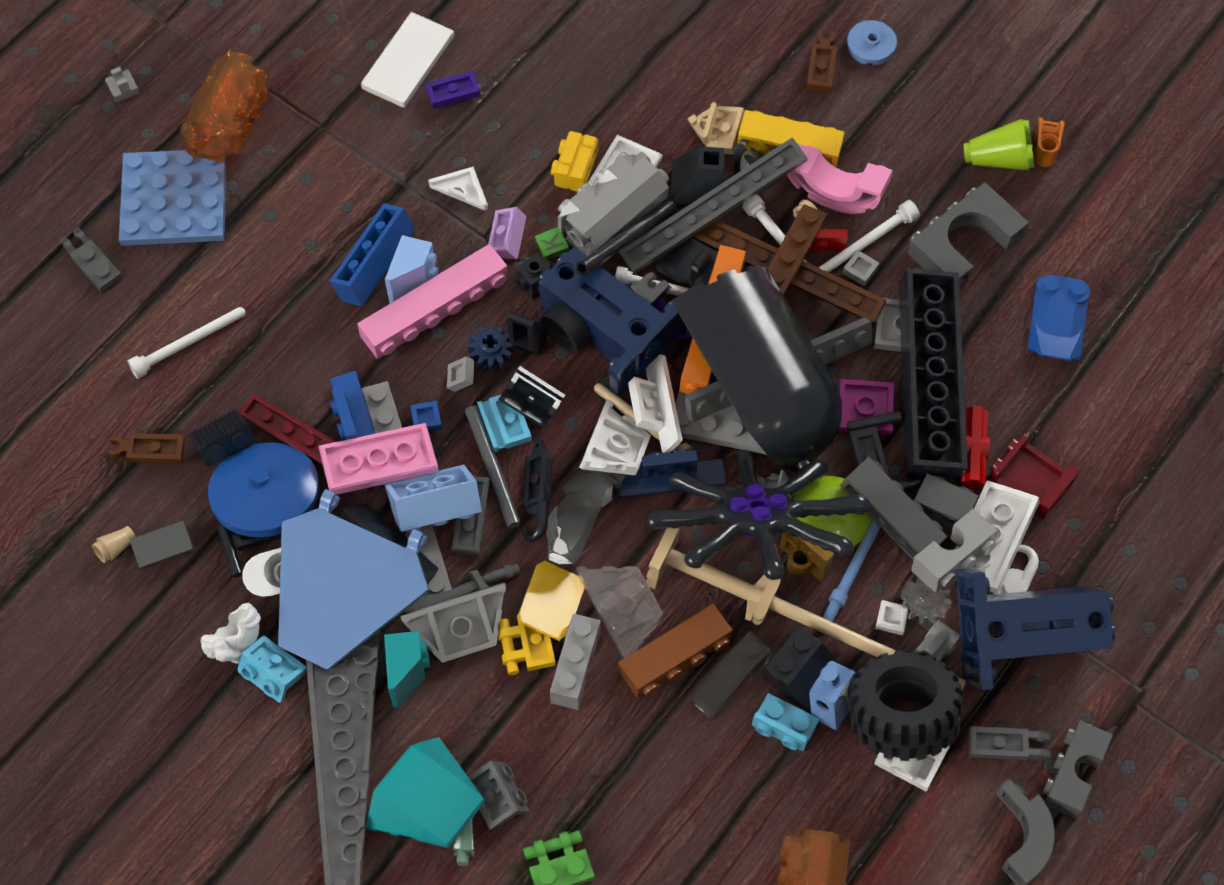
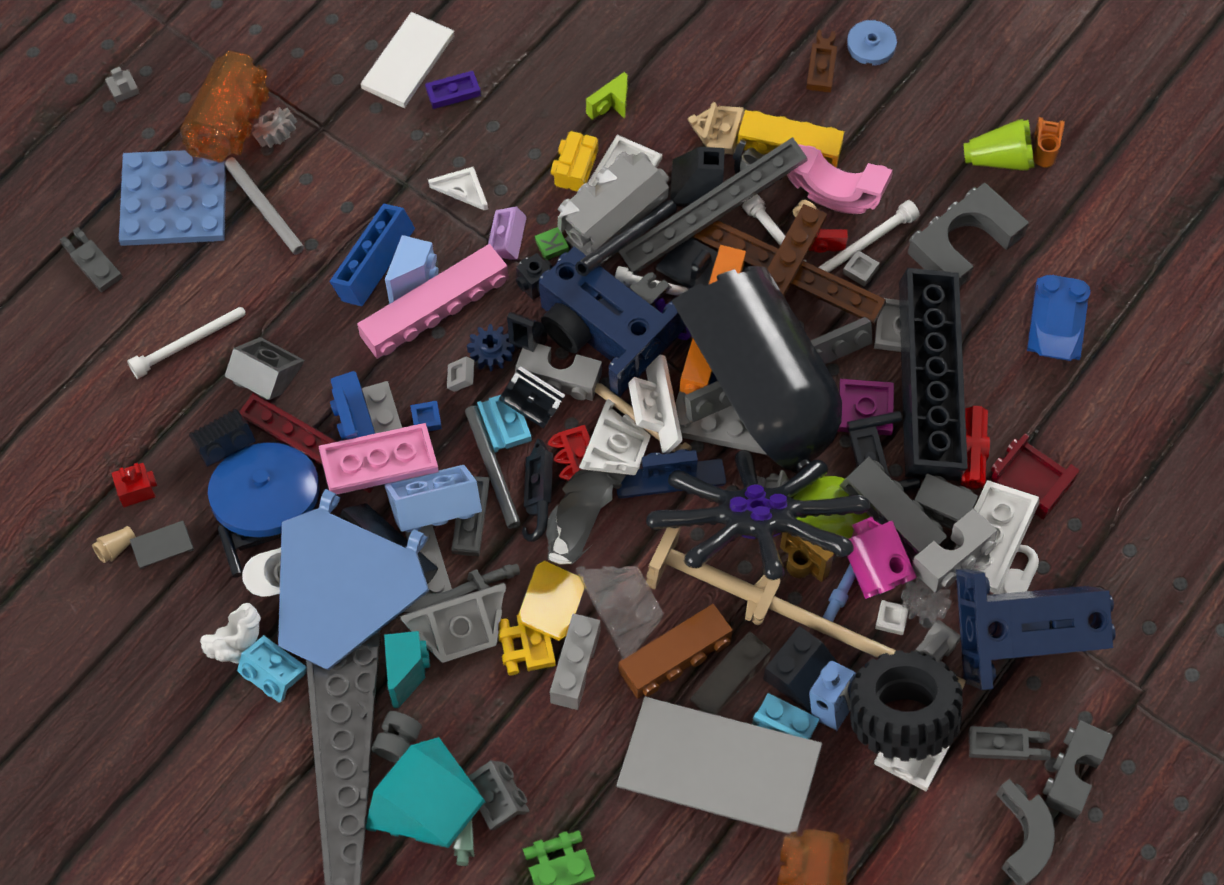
(134, 484): none -> red brick
(149, 448): reddish brown plate -> none
(263, 368): none -> dark grey slope
(264, 206): none -> light grey piece
(274, 127): none -> light grey gear
(397, 735): none -> dark grey wheel
(574, 444): none -> red plate
(577, 380): none -> light grey arch
(612, 94): none -> lime slope
(720, 765): none -> light grey piece
(879, 557): none -> dark pink cylinder

